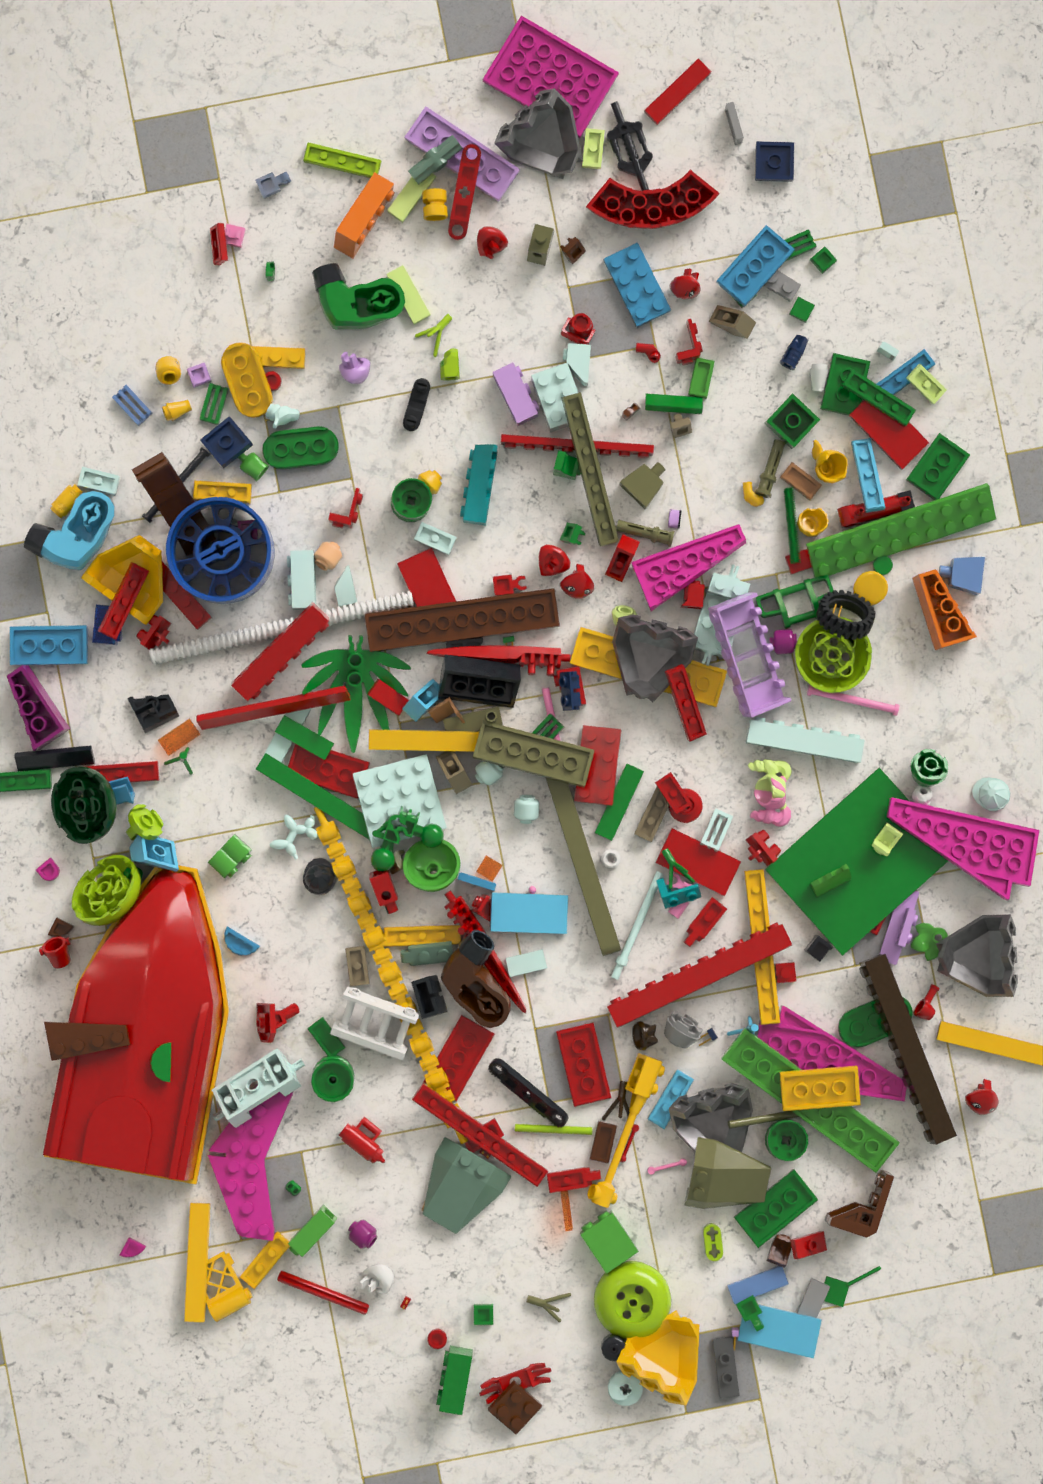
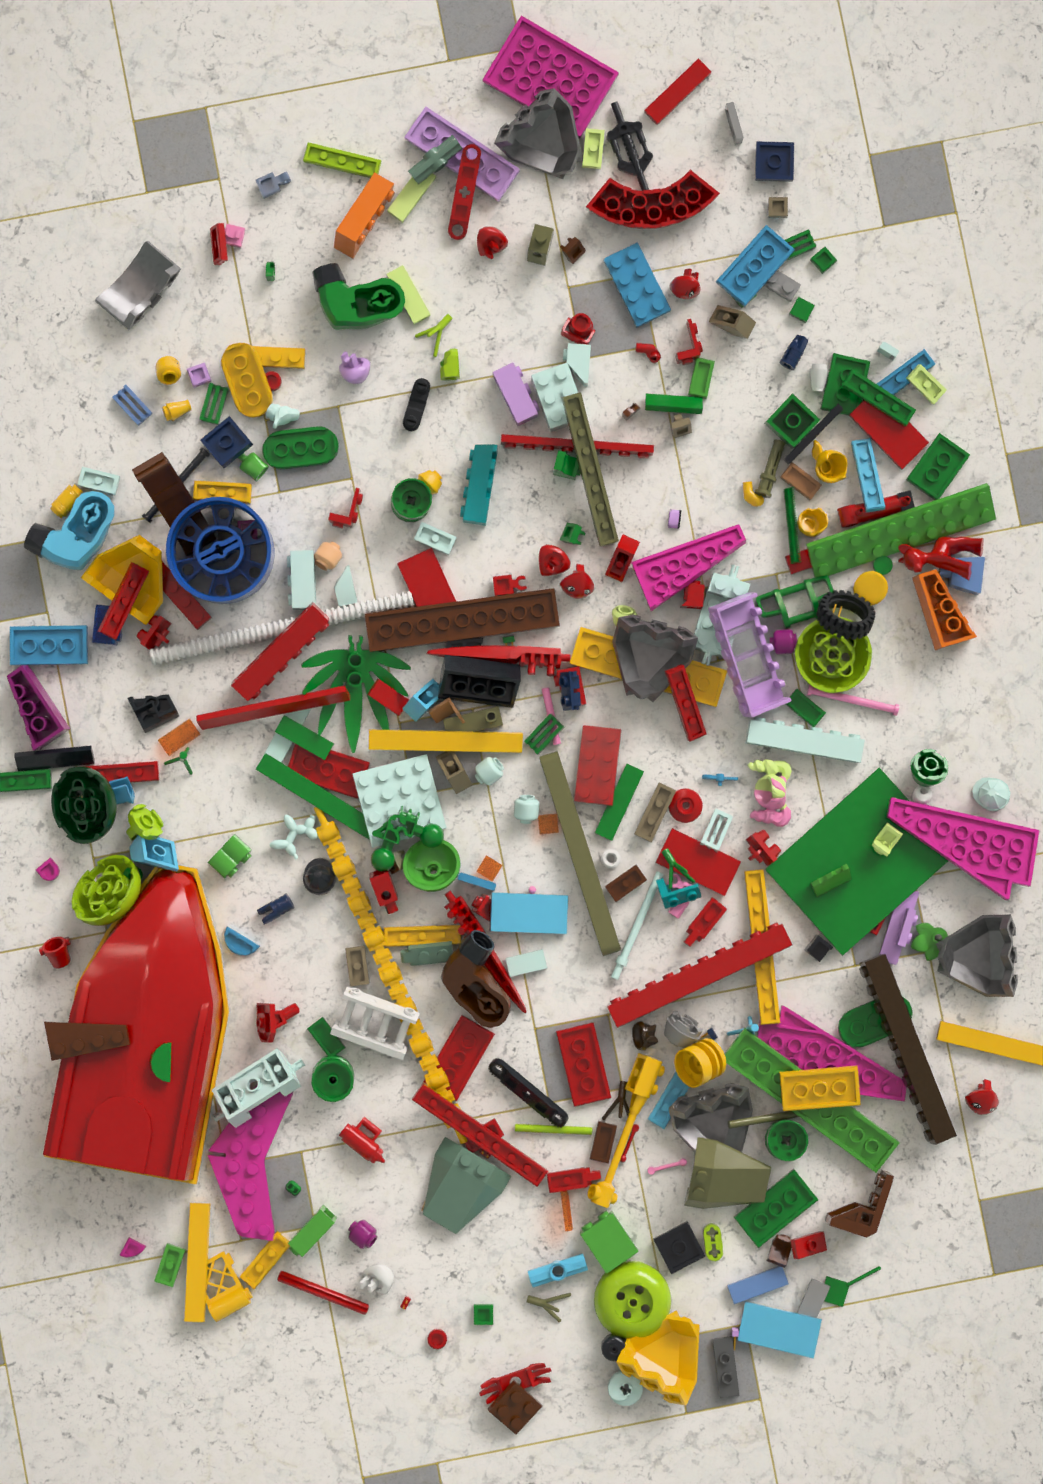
(60, 928): reddish brown tile -> none
(139, 286): none -> flat silver panel
(170, 1265): none -> bright green plate
(279, 907): none -> dark blue hinge
(428, 997): black piece -> none
(434, 201): yellow wheel -> none
(454, 1380): green brick -> none
(533, 754): olive plate -> none
(548, 824): none -> clear orange tile
(570, 1267): none -> medium azure piece
(625, 883): none -> reddish brown plate
(643, 483): olive torso -> none
(654, 534): olive pin -> none
(673, 793): red plate -> none
(679, 1247): none -> black plate
(700, 1062): none -> yellow wheel
(719, 777): none -> dark azure piece
(750, 1310): green plate -> none
(777, 207): none -> dark tan plate
(785, 972): red plate -> none
(805, 708): none -> green tile
(813, 434): none -> black tile
(924, 1009): red bar -> none
(941, 555): none -> red animal

